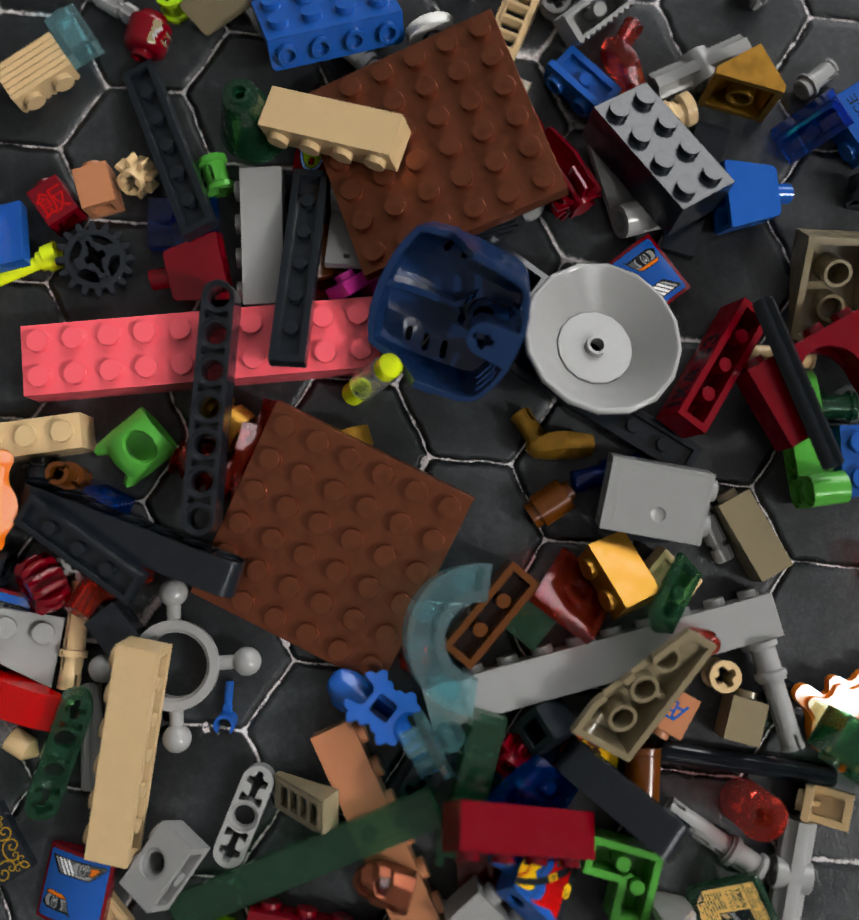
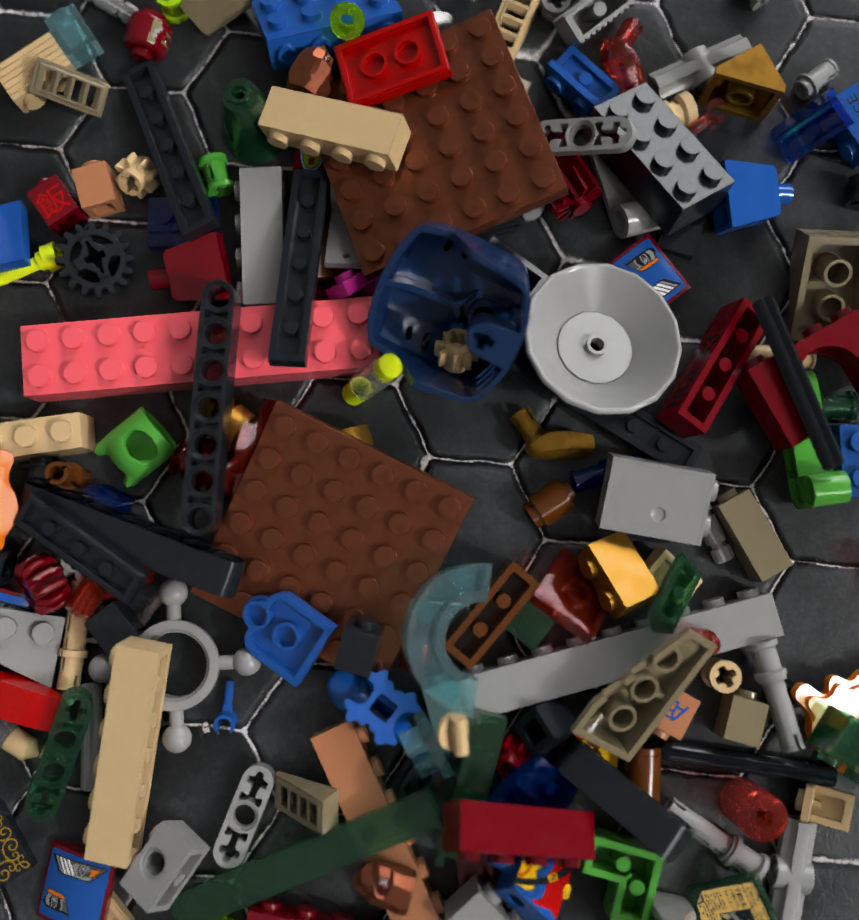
(100, 96): none -> dark tan slope
(286, 634): none -> blue plate
(311, 72): none -> copper rock
(342, 30): none -> clear neon green plate
(359, 645): none -> black brick
(393, 60): none -> red tile
(453, 733): none -> tan plate
(454, 352): none -> tan gear
(609, 126): none -> light grey beam
(708, 117): none -> clear red piece

